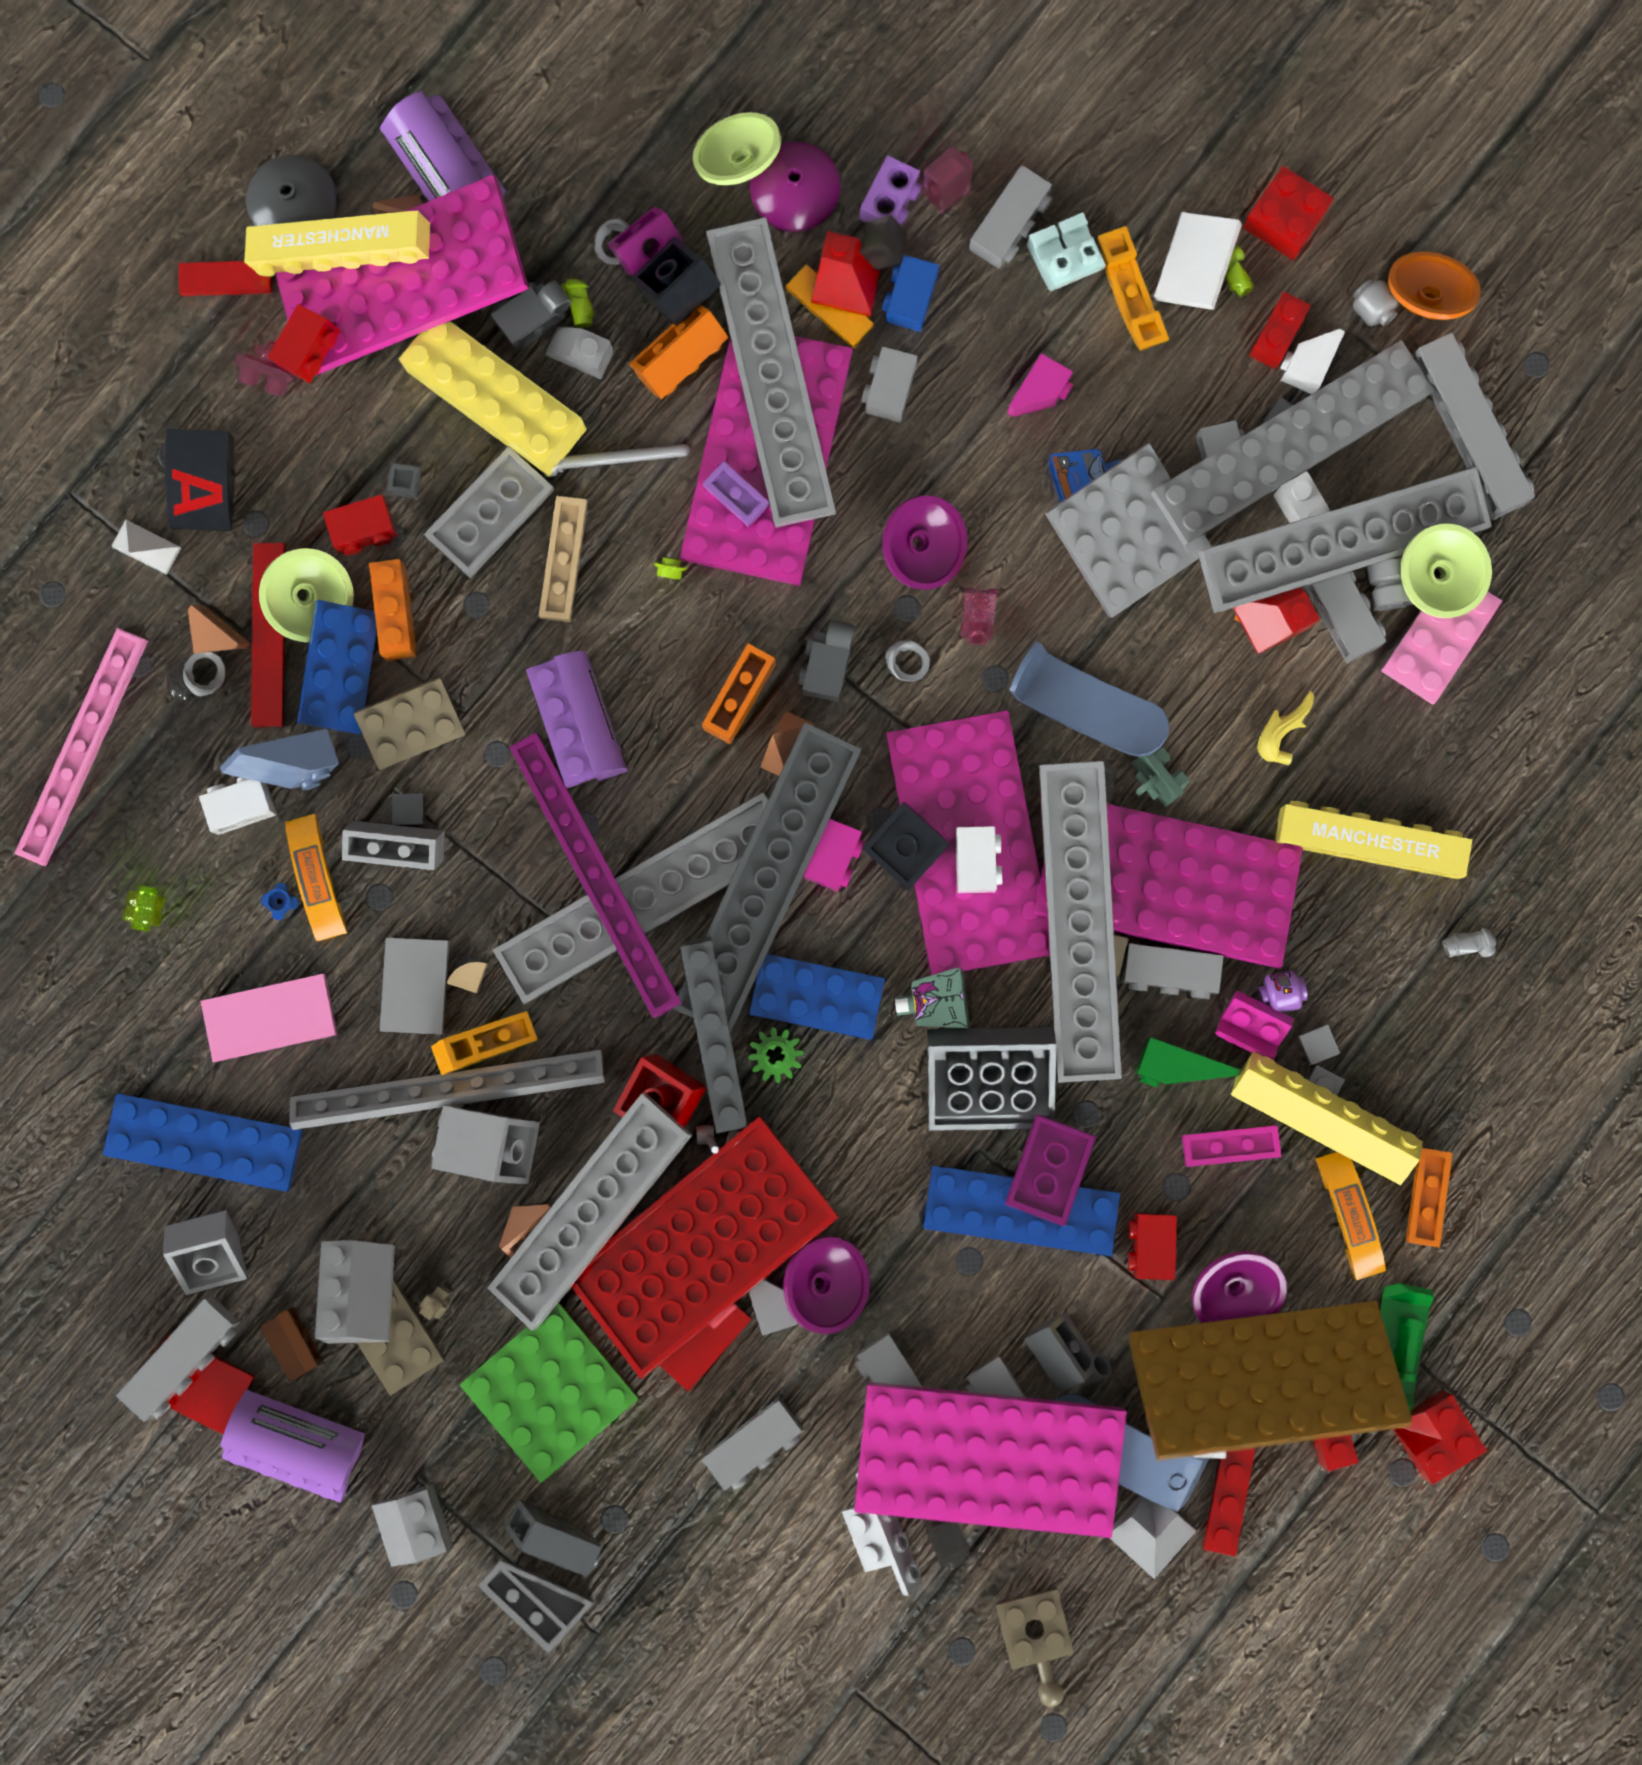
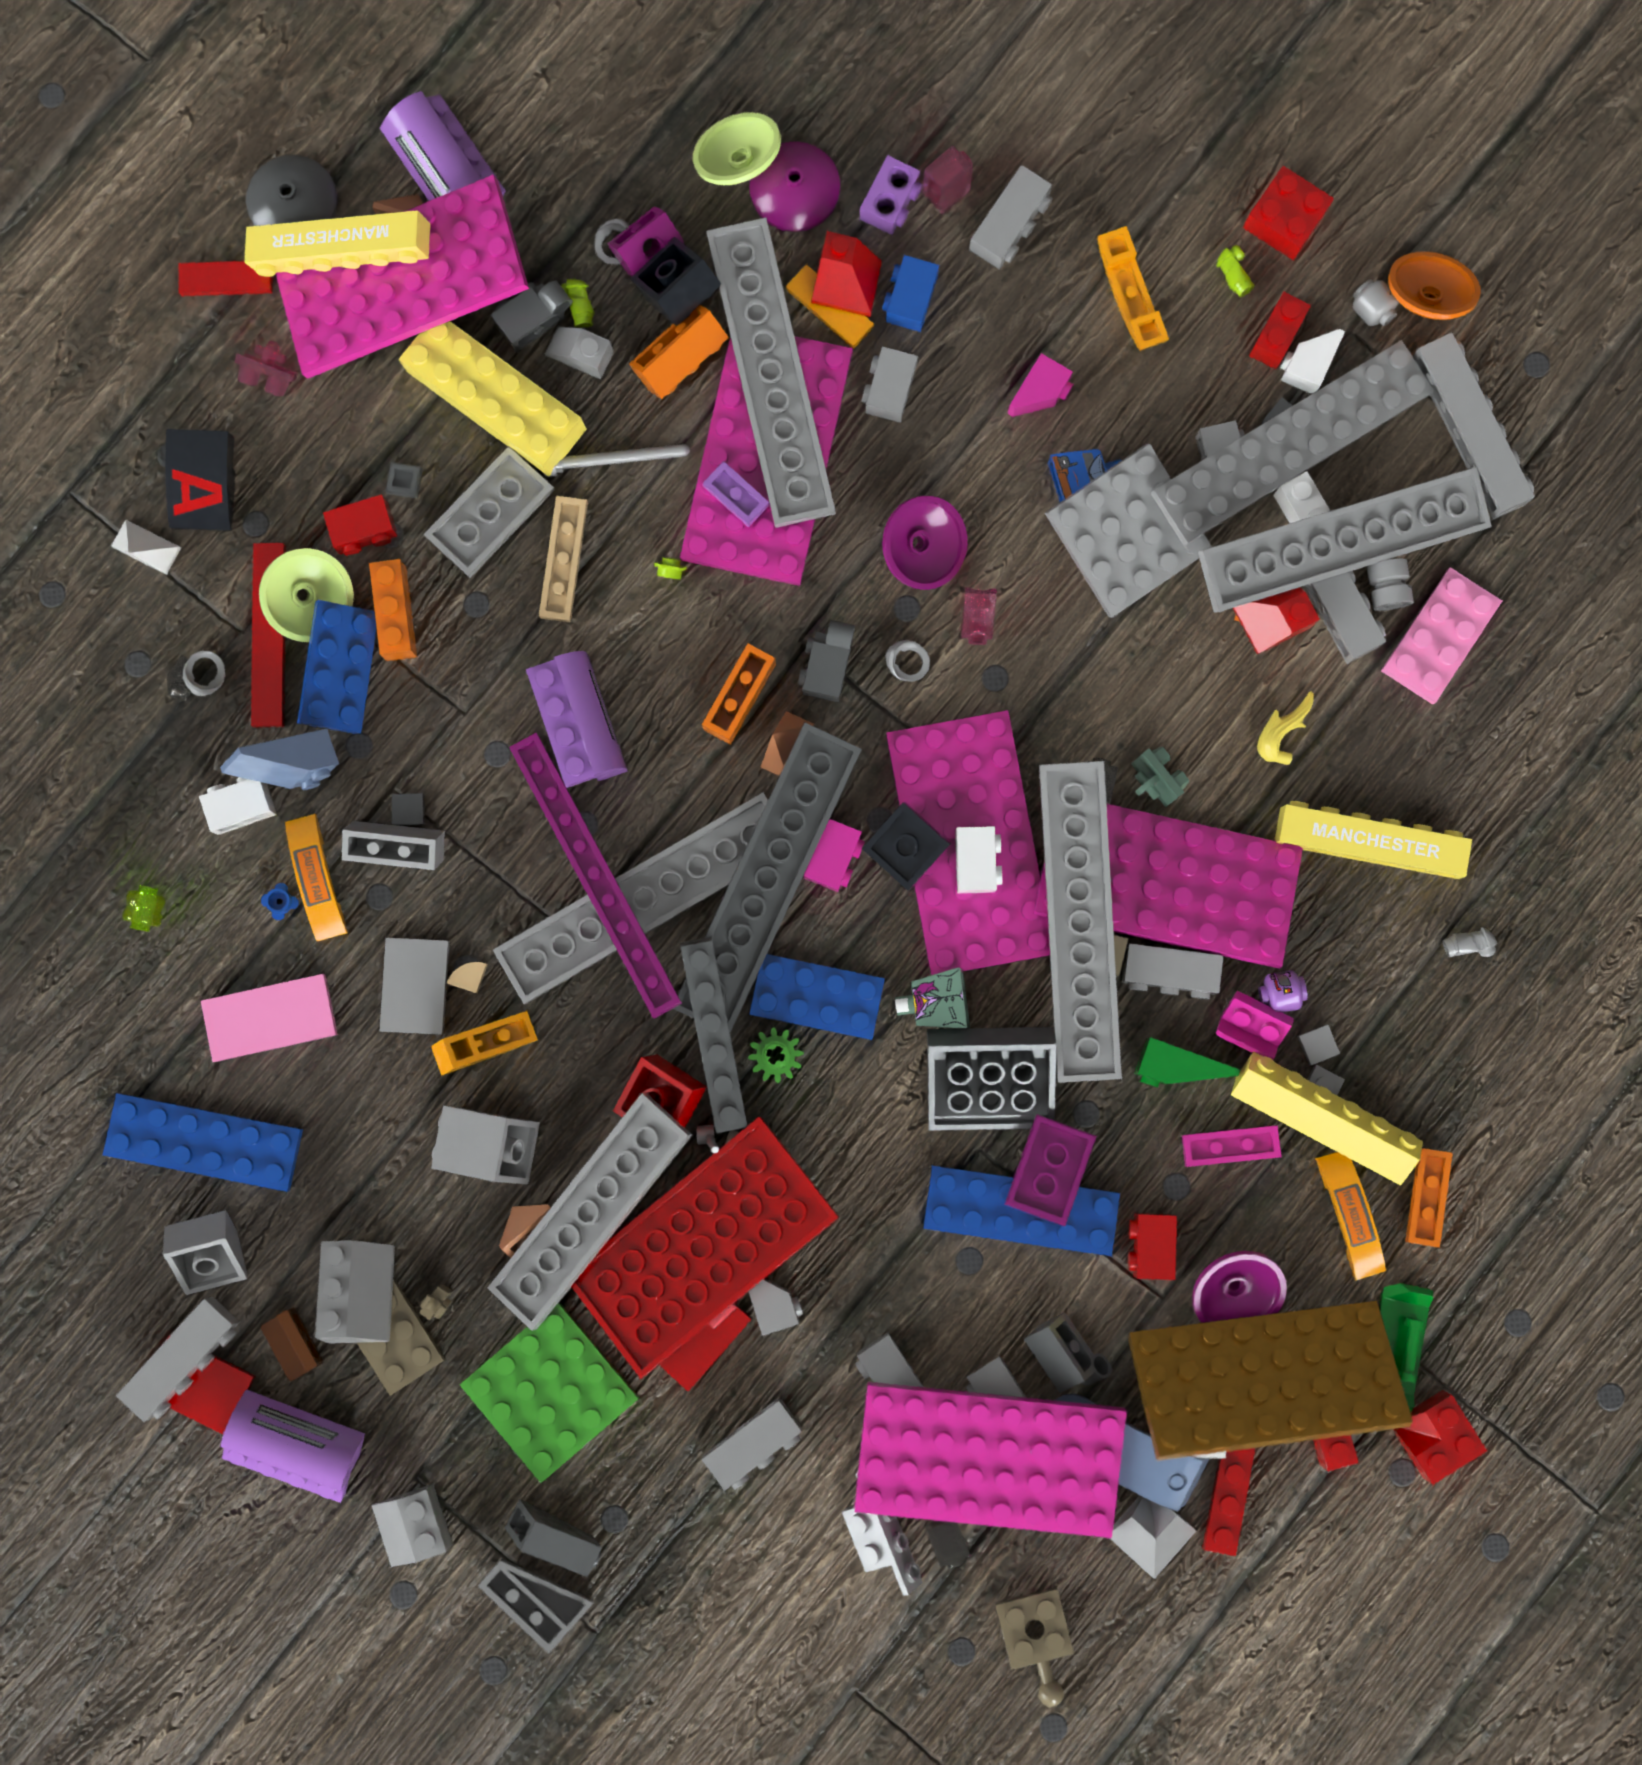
(81, 747): bright pink tile -> none
(212, 633): nougat slope -> none
(304, 343): red brick -> none
(409, 723): dark tan plate -> none
(446, 1090): light grey plate -> none
(840, 1289): magenta dish -> none
(883, 242): clear smoke brick -> none
(1065, 252): light aqua hips -> none
(1089, 704): sand blue piece -> none
(1197, 260): white tile -> none
(1462, 565): yellowish green dish -> none

